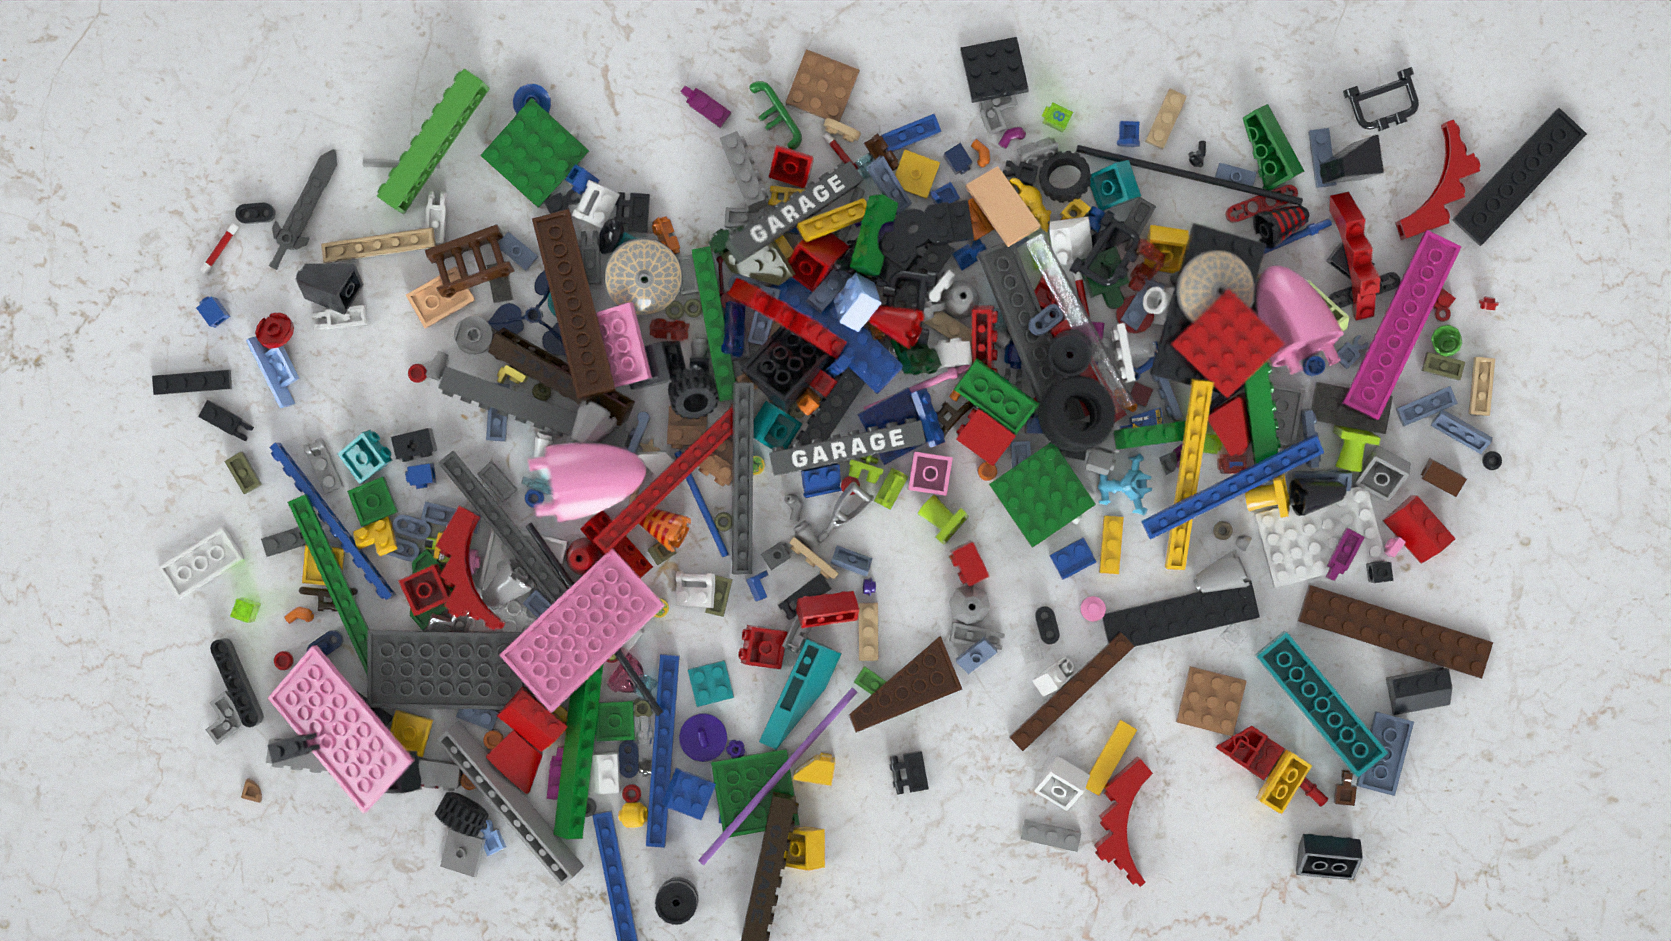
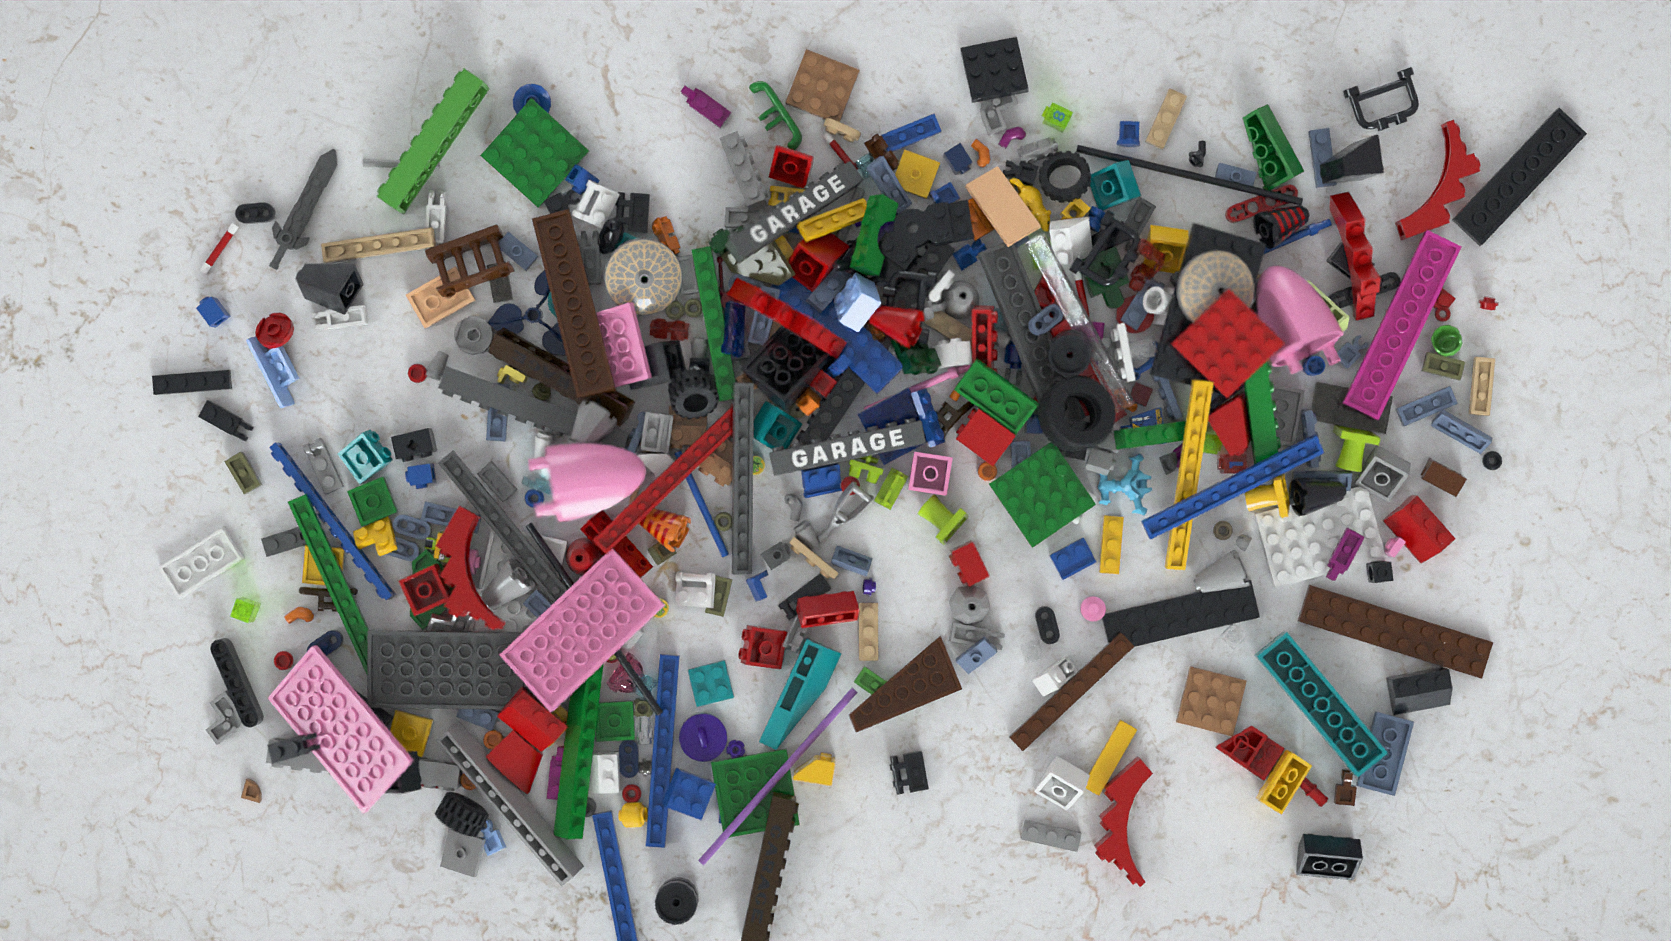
(656, 432): none -> light grey plate
(806, 848): yellow slope -> none

